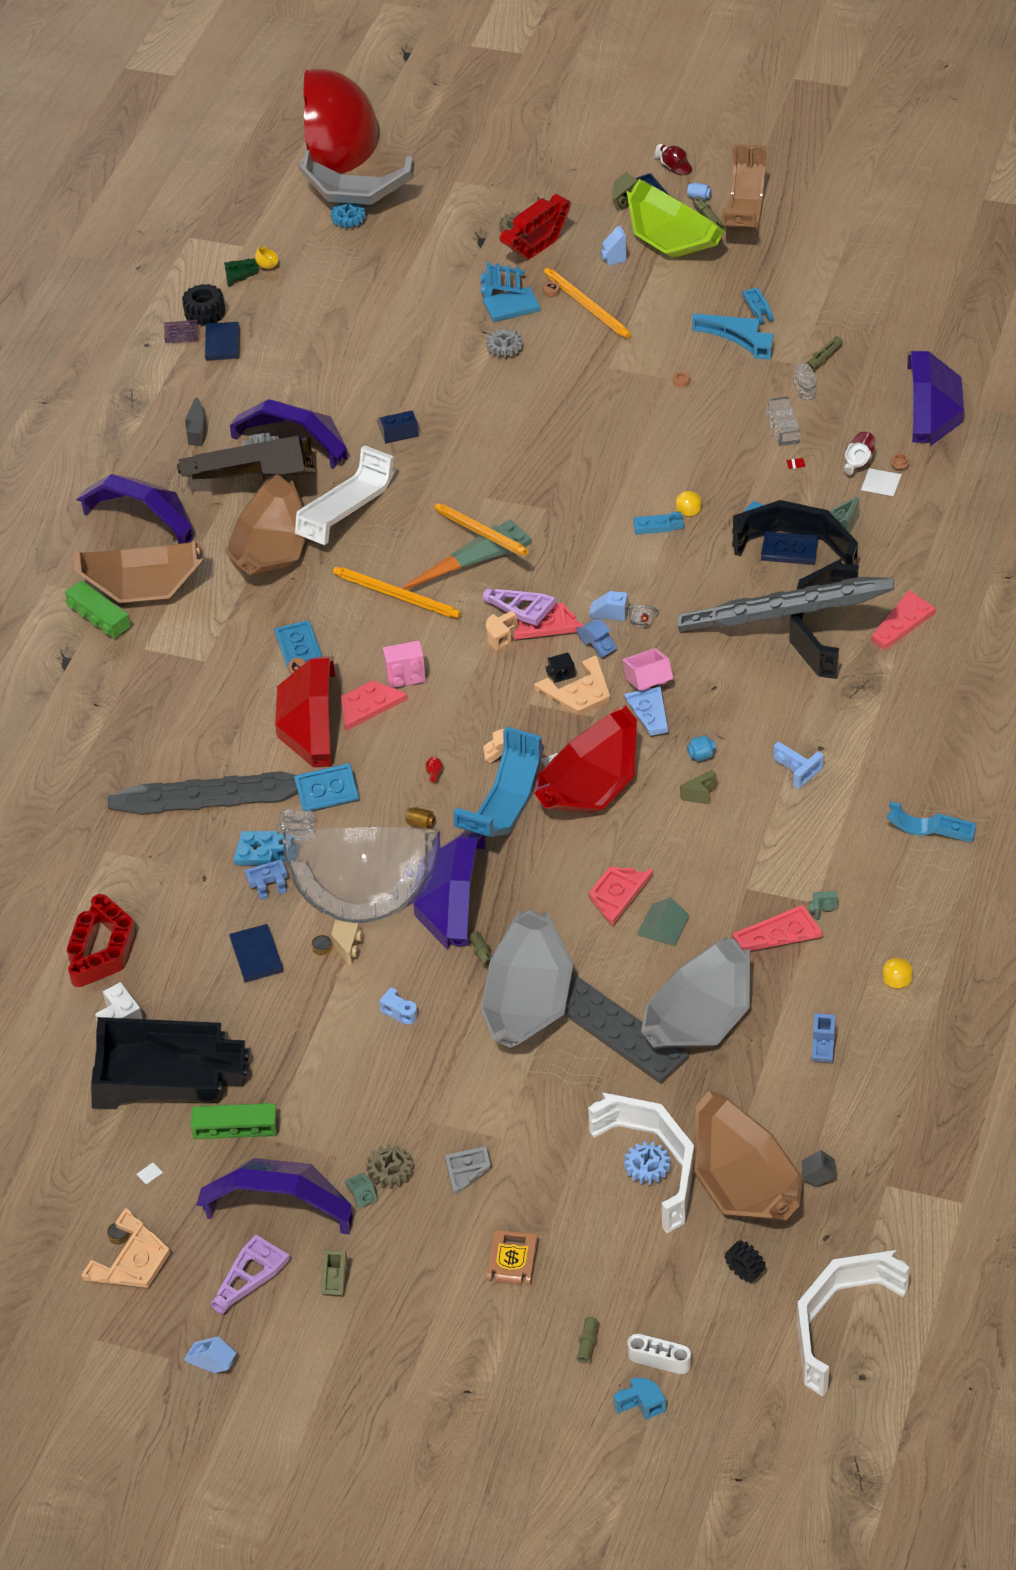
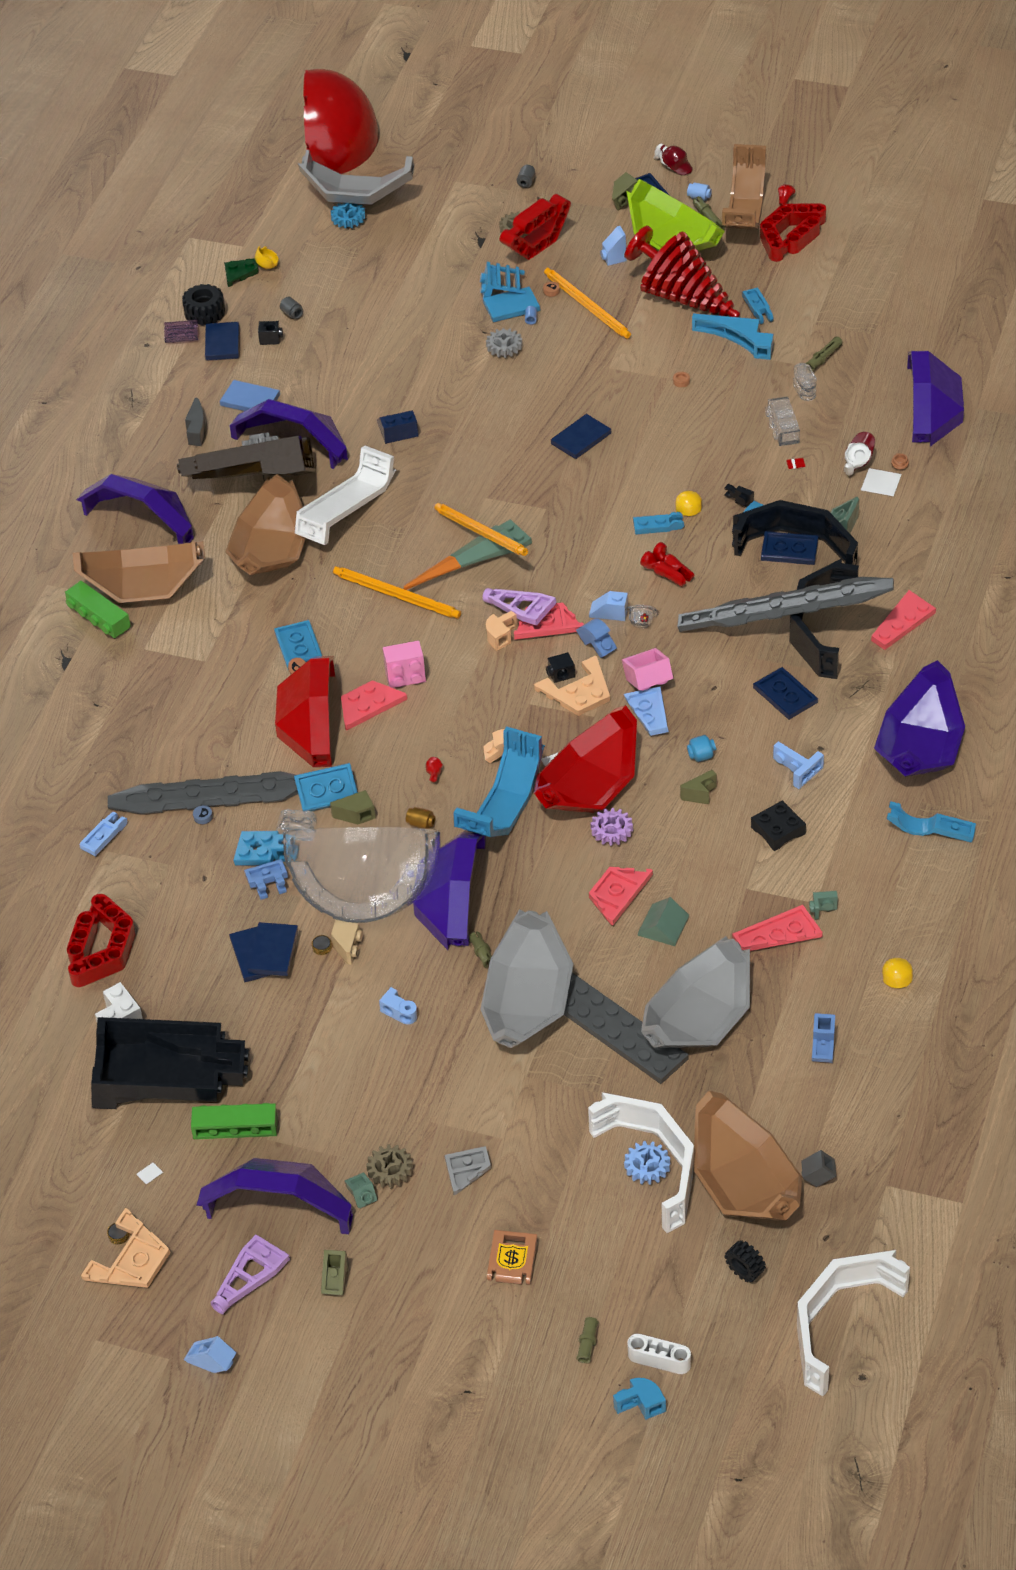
(103, 833): none -> light blue hinge
(202, 814): none -> sand blue tile
(246, 395): none -> medium blue tile
(269, 332): none -> black brick
(273, 949): none -> dark blue tile
(291, 308): none -> dark grey brick
(353, 808): none -> olive slope
(526, 176): none -> dark grey brick
(530, 315): none -> medium blue hinge
(581, 436): none -> dark blue tile
(611, 826): none -> lavender gear
(666, 565): none -> red piece
(679, 273): none -> red plant
(740, 494): none -> black plate
(778, 825): none -> black brick
(785, 191): none -> red animal
(785, 693): none -> dark blue tile
(806, 218): none -> red piece
(923, 724): none -> dark purple panel

